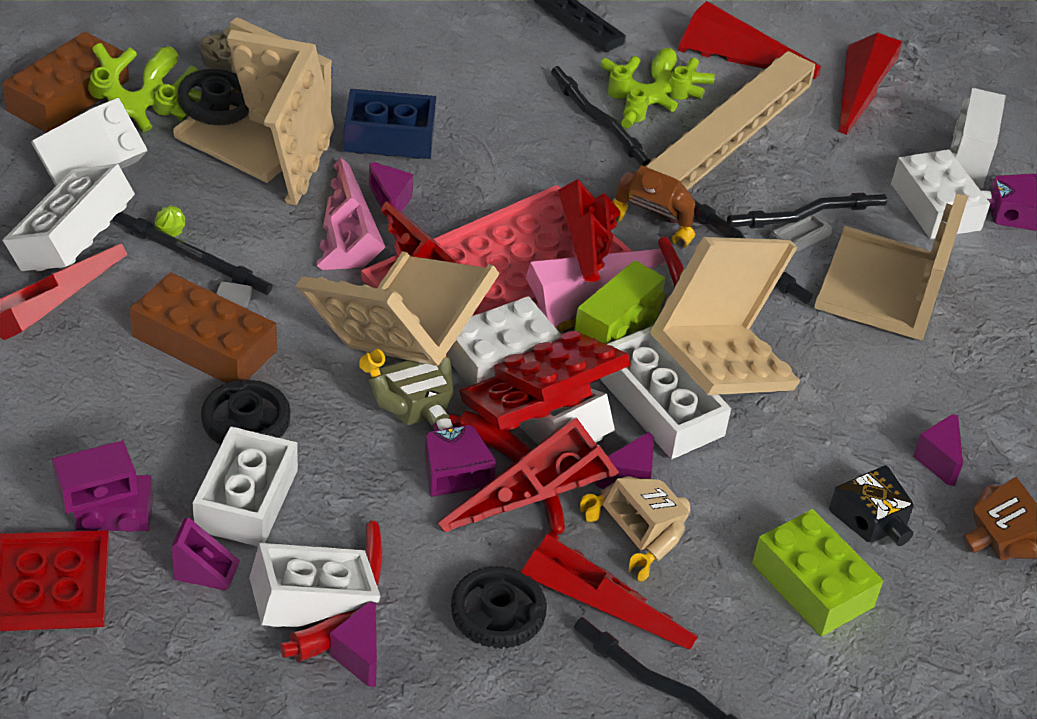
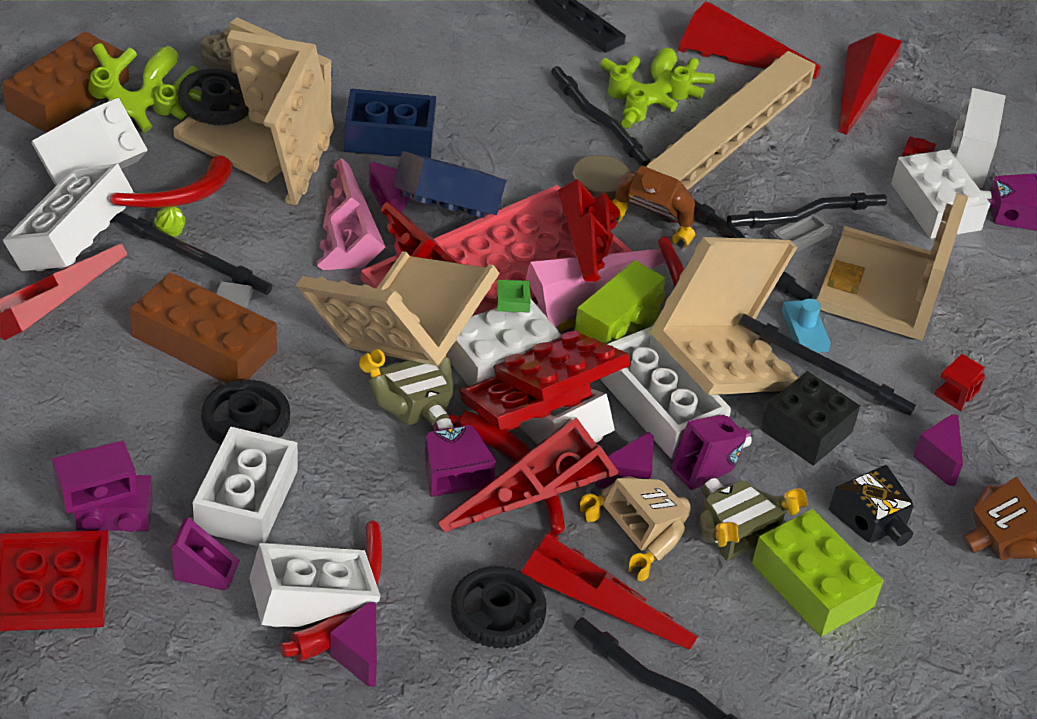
(212, 181): none -> red animal
(449, 185): none -> dark blue brick
(513, 296): none -> bright green plate
(599, 174): none -> dark tan tile
(709, 449): none -> magenta torso
(740, 514): none -> torso
(805, 324): none -> medium azure tile
(810, 417): none -> pearl dark grey brick
(845, 277): none -> clear yellow tile
(882, 393): none -> black bar
(918, 146): none -> red plate
(963, 382): none -> red window

